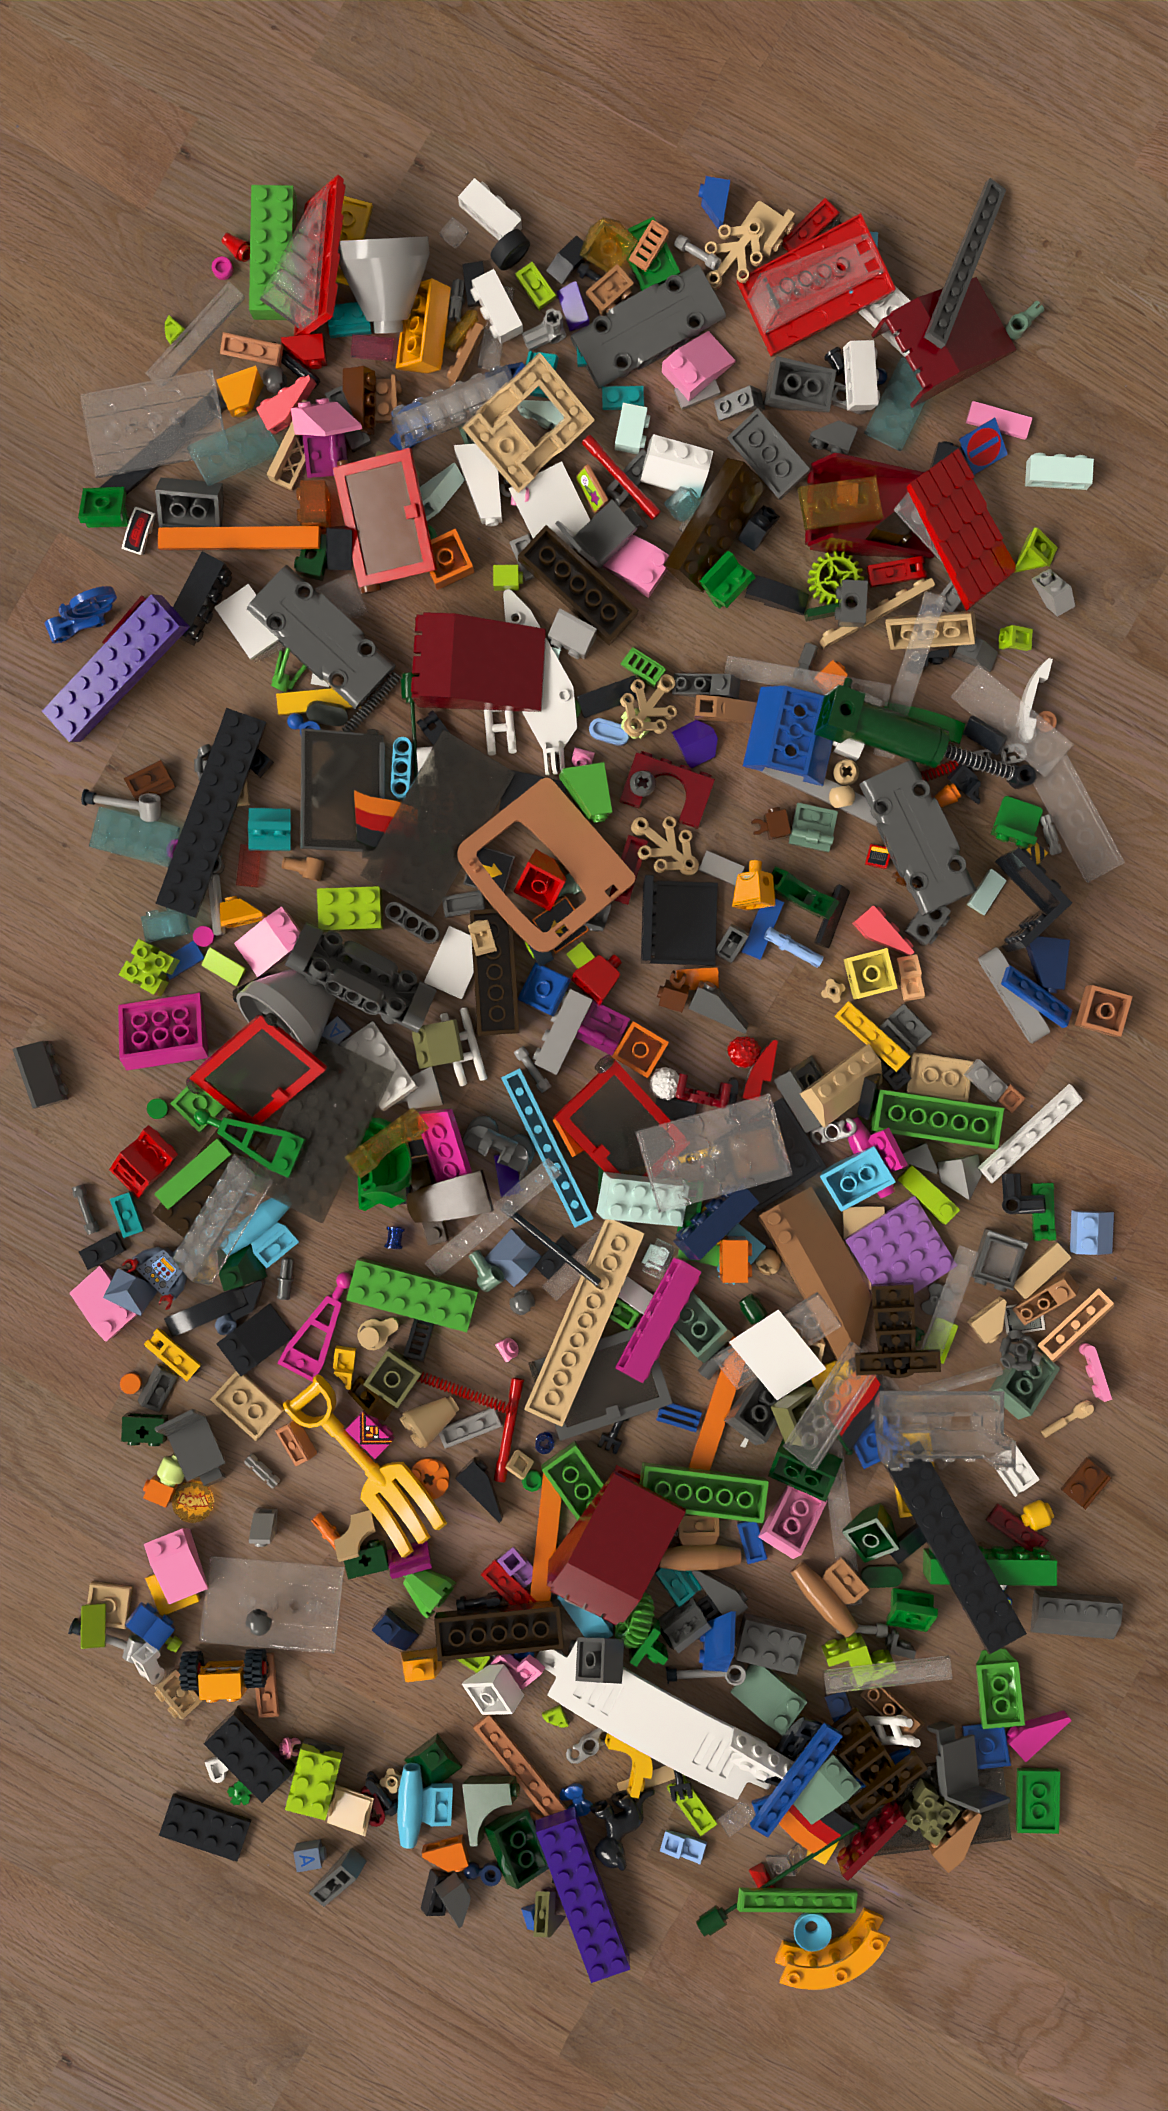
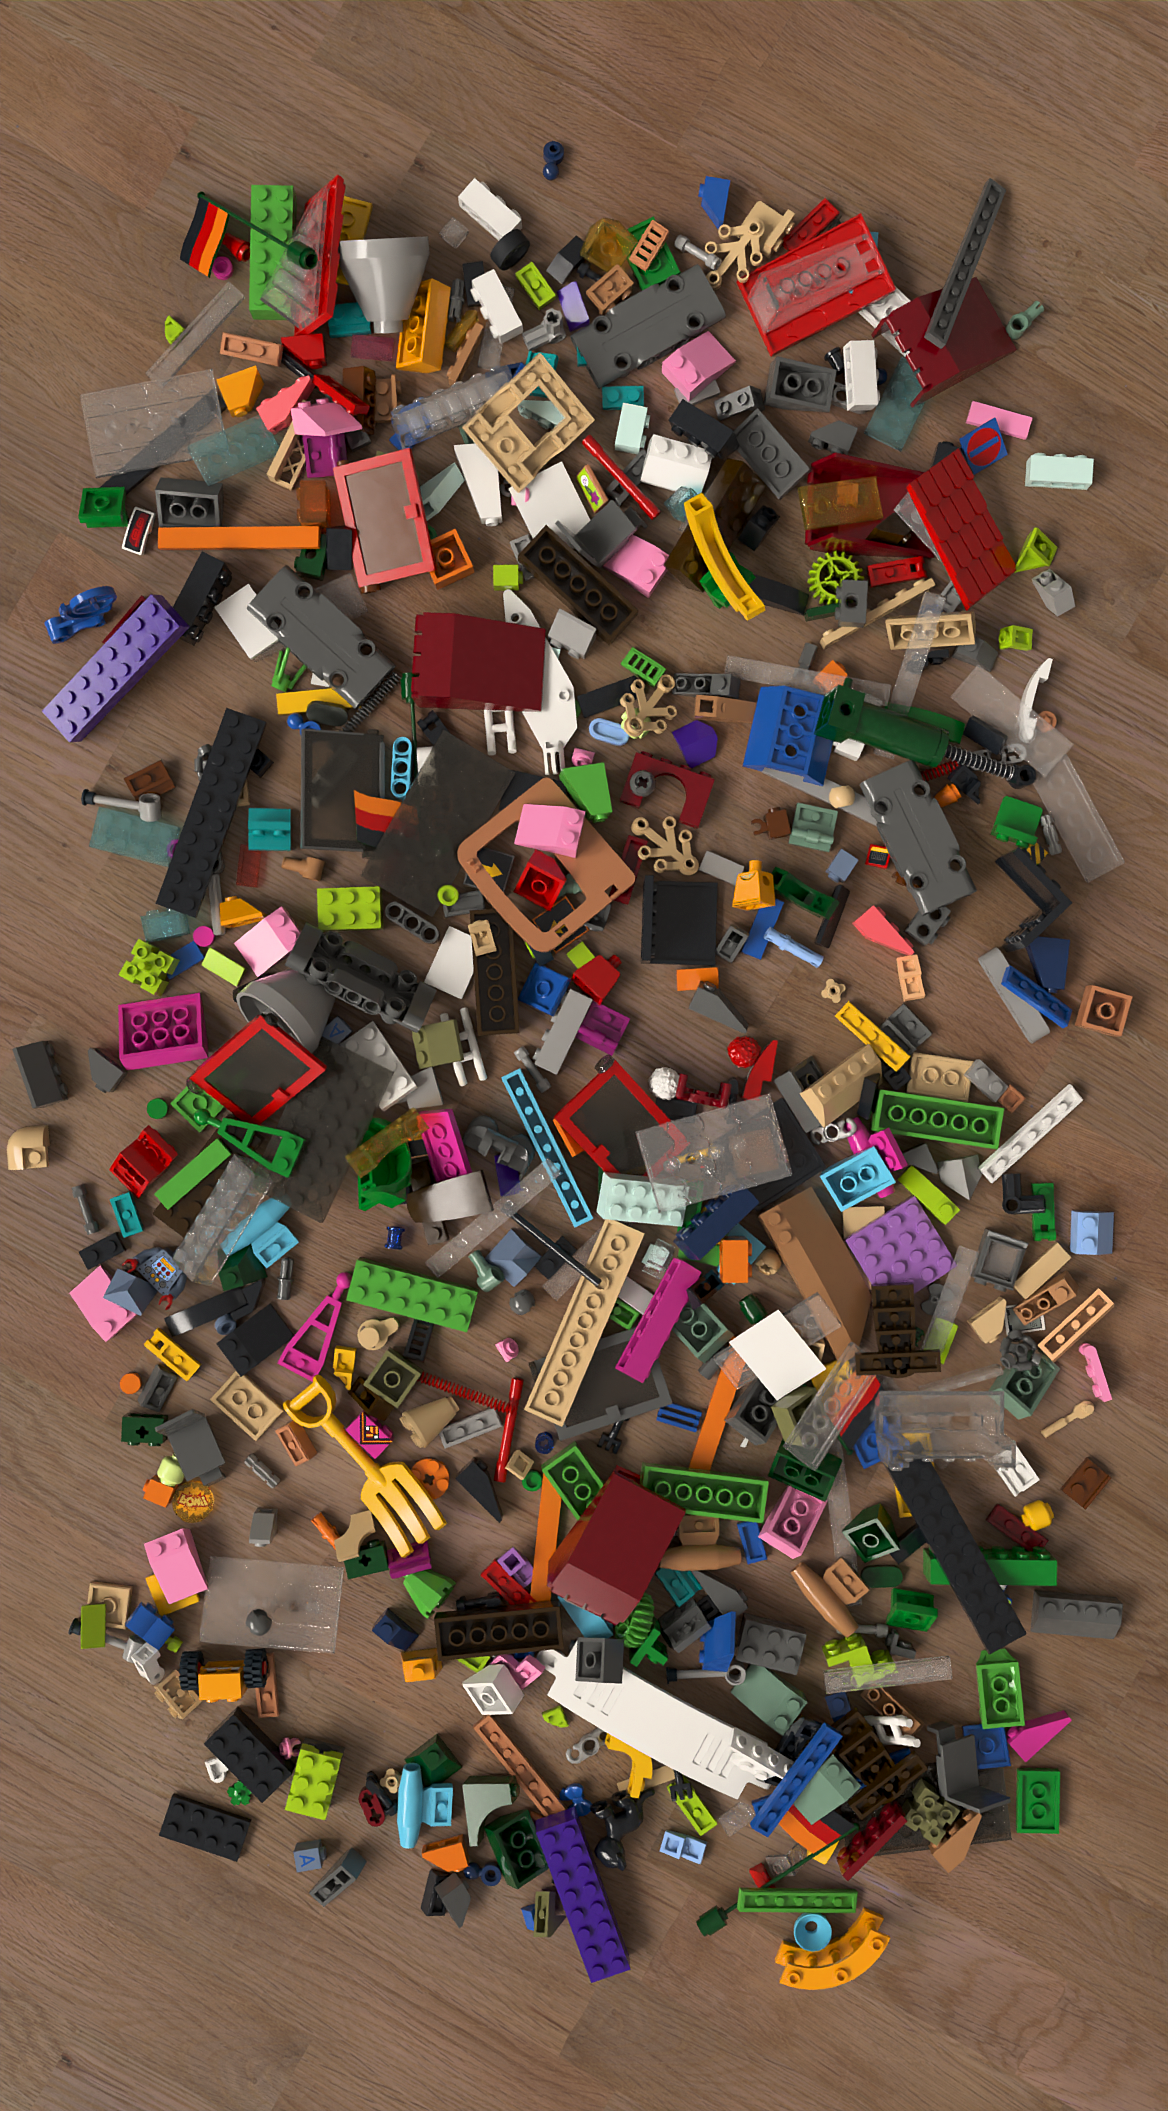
(28, 1148): none -> tan brick
(105, 1071): none -> dark grey slope
(209, 230): none -> flag
(274, 379): dark grey piece -> none
(340, 394): none -> red plate
(350, 1810): tan piece -> none
(448, 895): none -> lime tile
(550, 829): none -> bright pink slope
(552, 159): none -> dark blue plate
(640, 1049): orange brick -> none
(673, 993): reddish brown brick -> none
(703, 430): none -> black slope
(704, 1289): none -> black slope
(717, 558): none -> yellow arch
(841, 866): none -> sand blue brick
(846, 764): tan piece -> none
(870, 973): light yellow brick -> none
(986, 892): light aqua slope -> none

